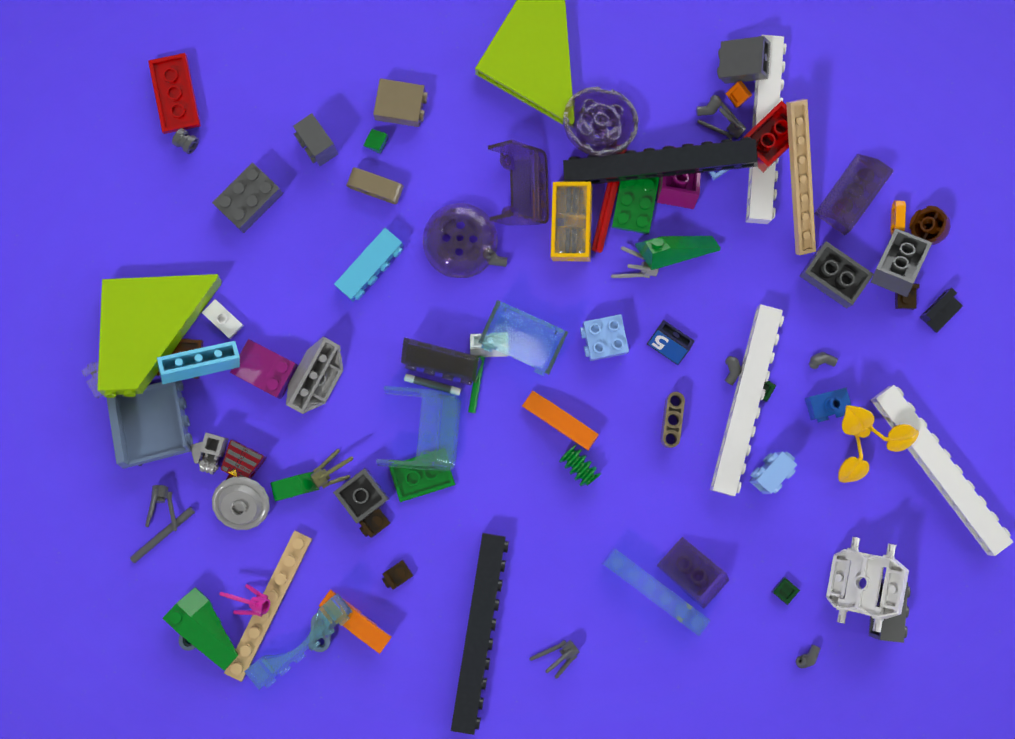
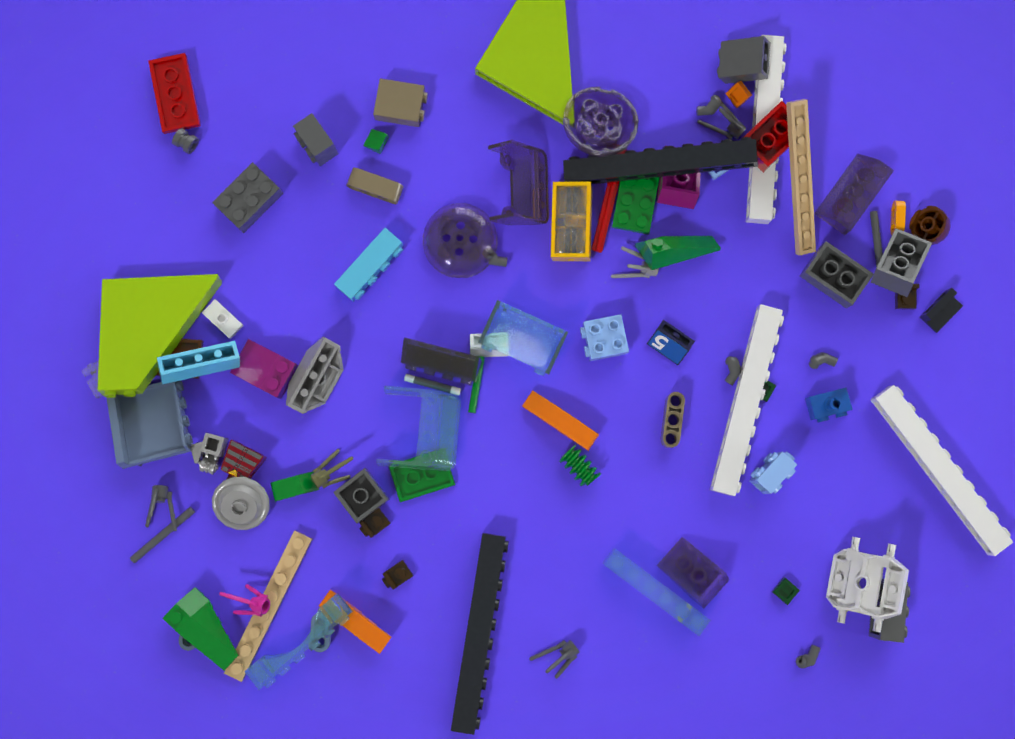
(859, 423): yellow plant -> none
(876, 236): none -> dark grey bar

